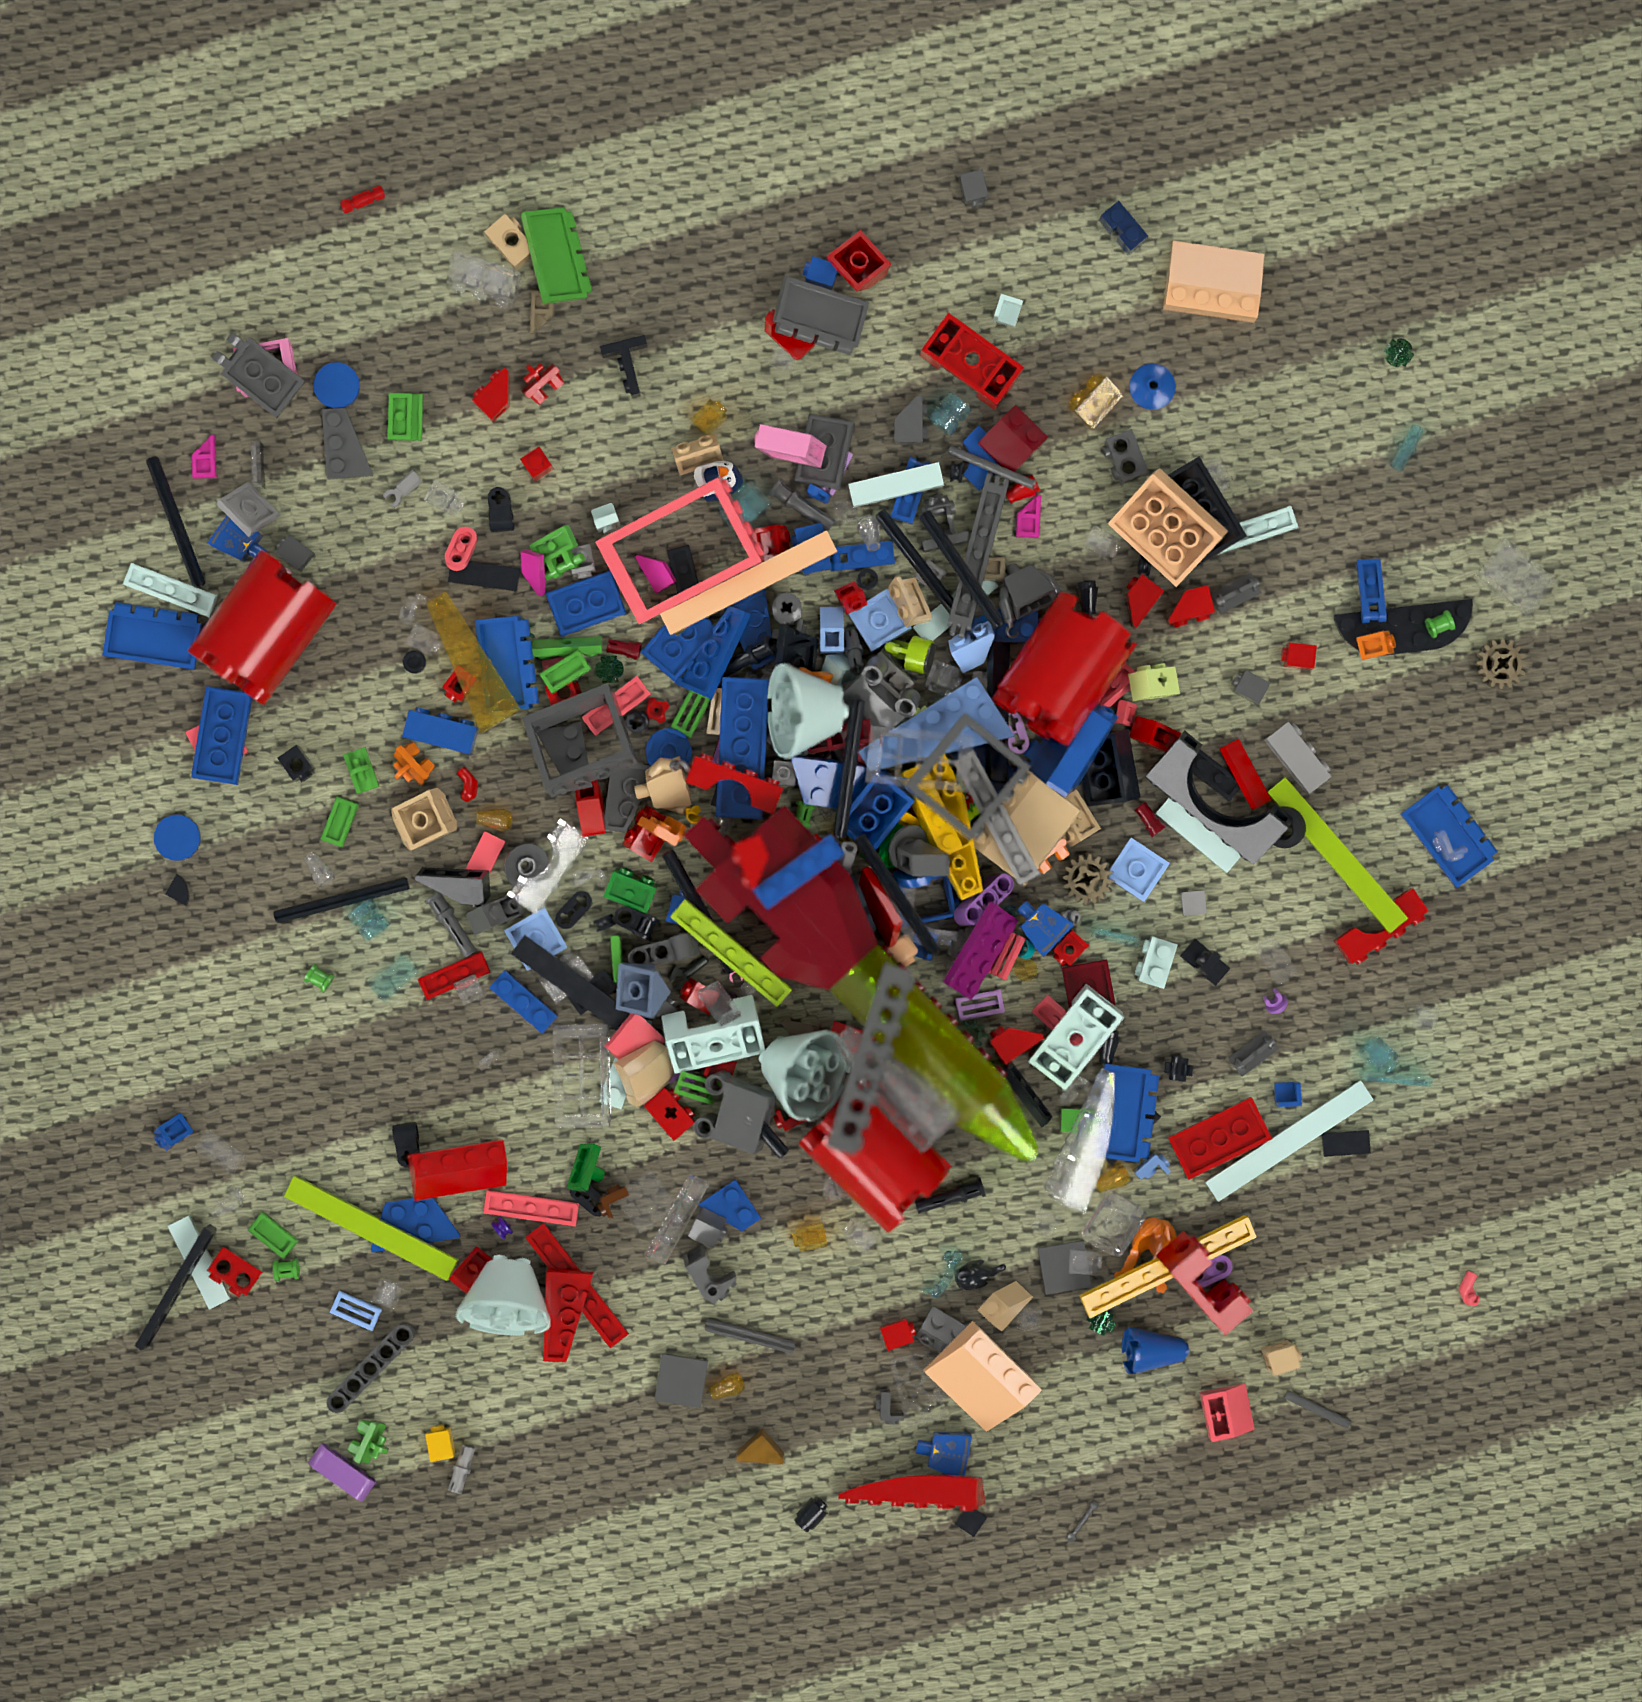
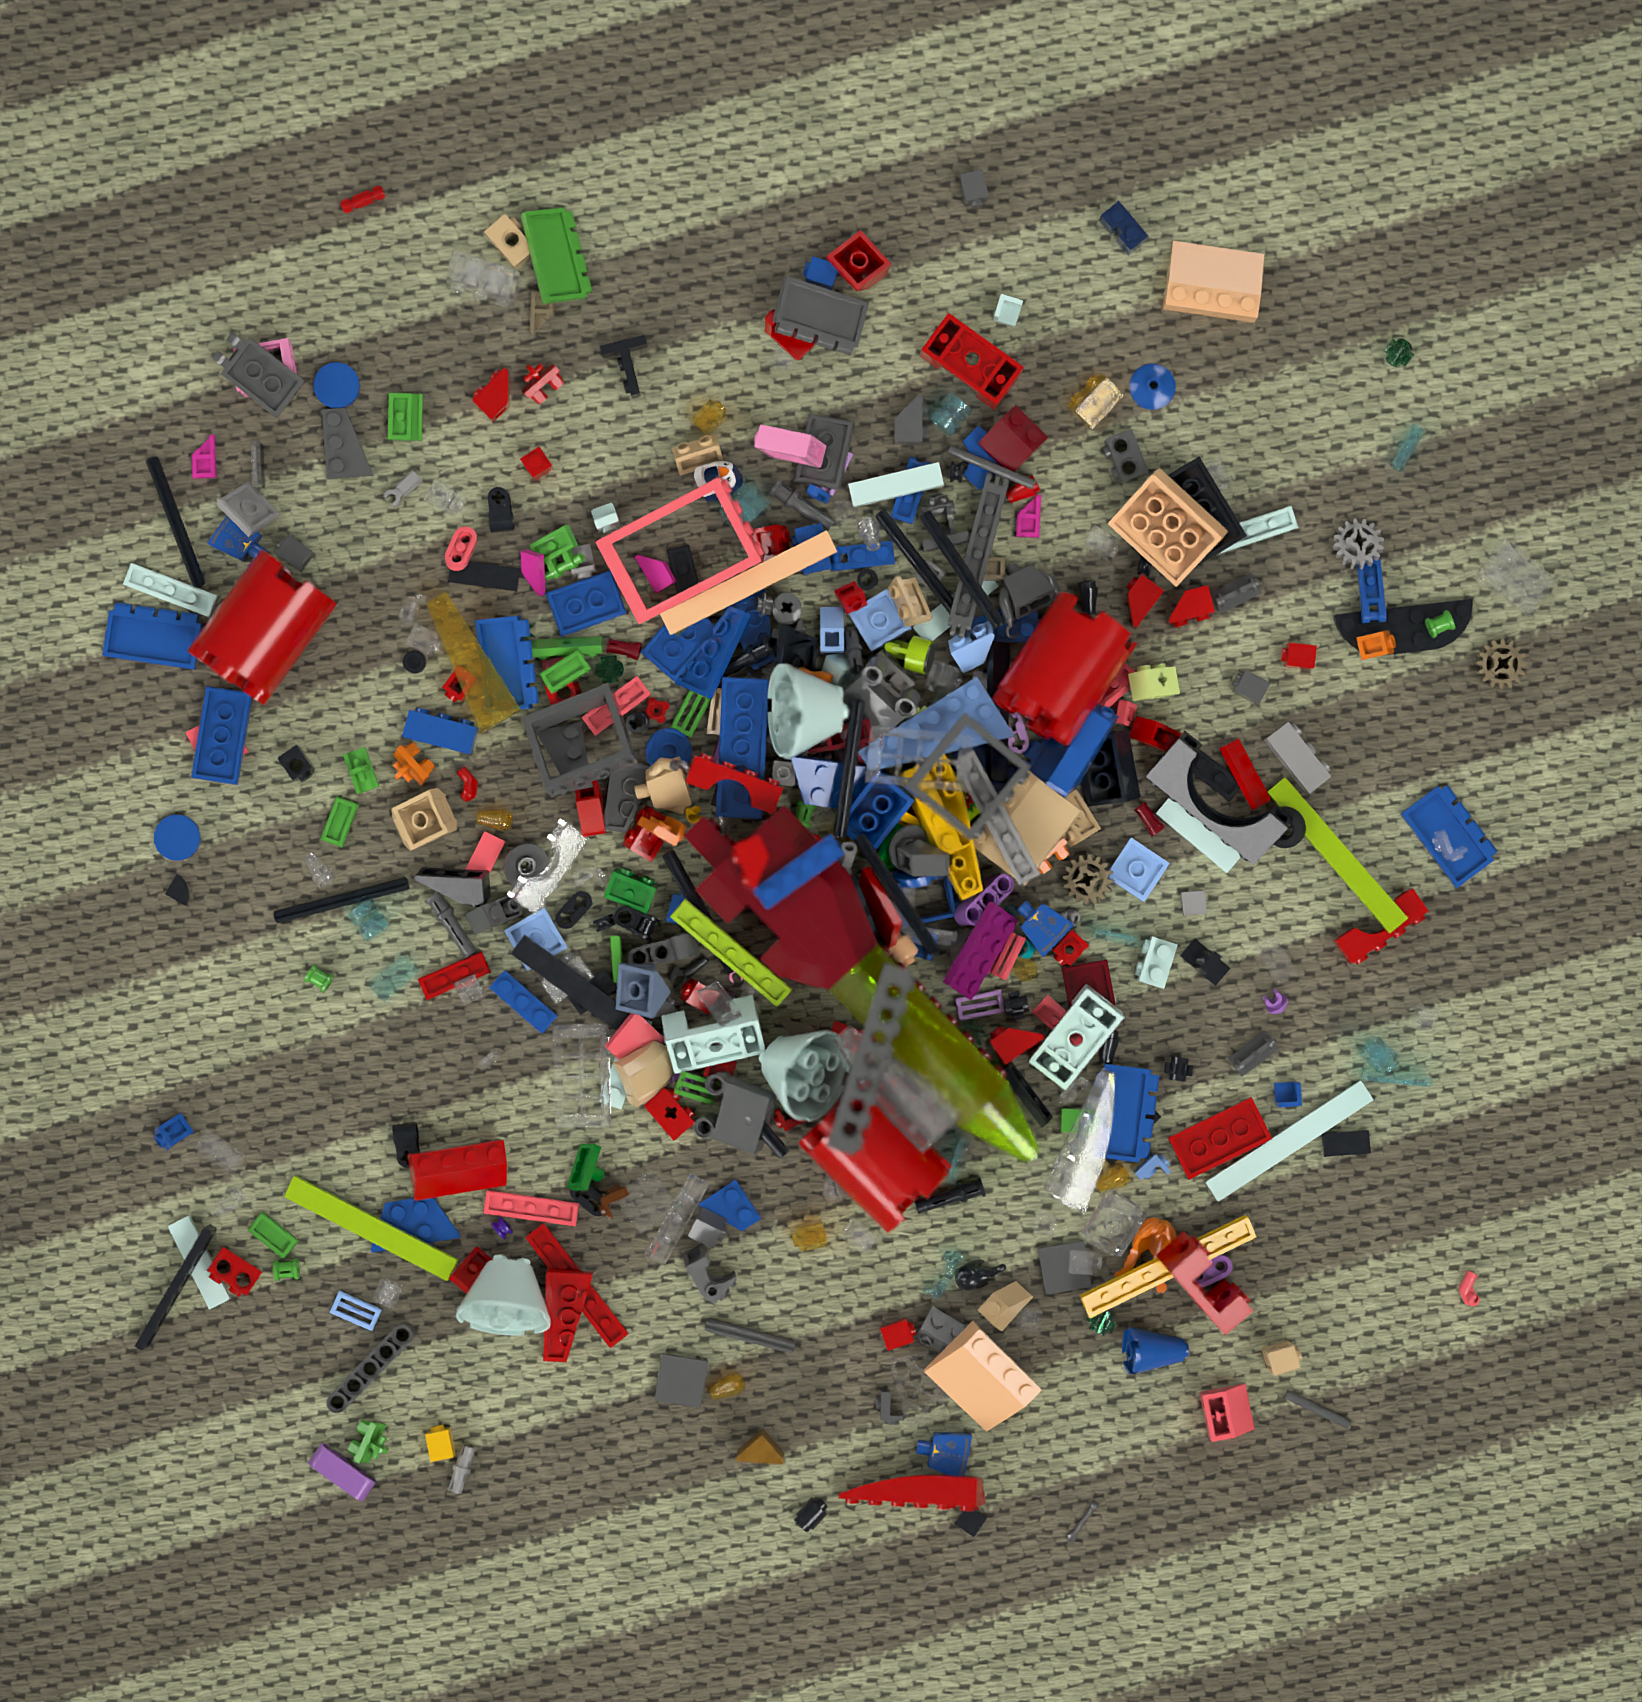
(764, 605): none -> dark grey plate
(957, 1159): none -> clear light blue tile
(1016, 1005): none -> black gear
(1365, 536): none -> light grey gear

